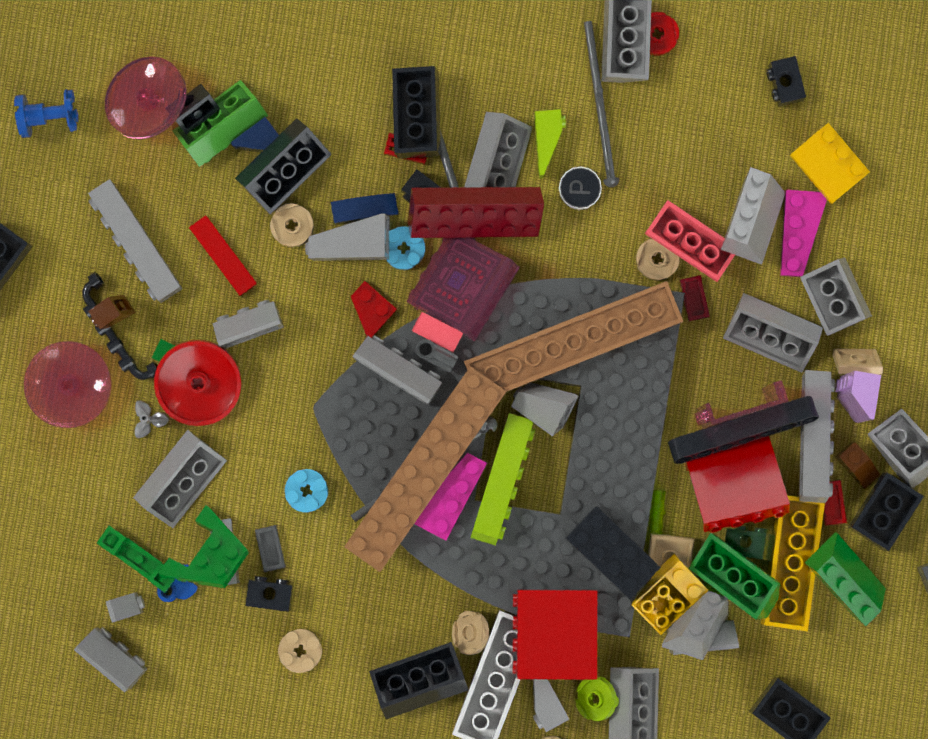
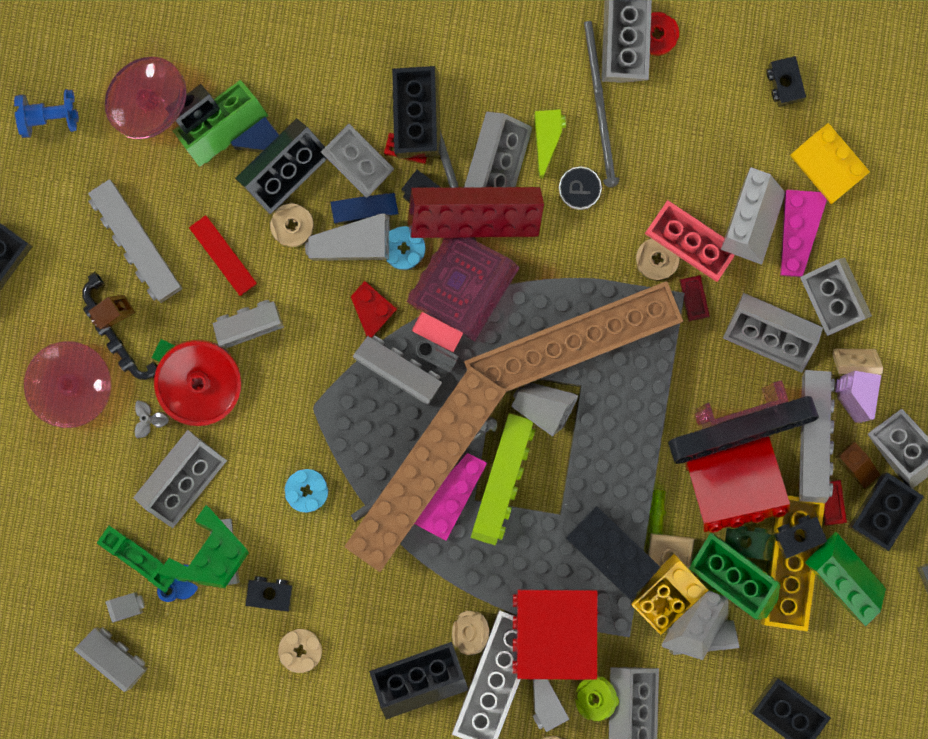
(270, 548): dark grey tile -> none
(357, 160): none -> light grey tile
(813, 536): none -> black brick

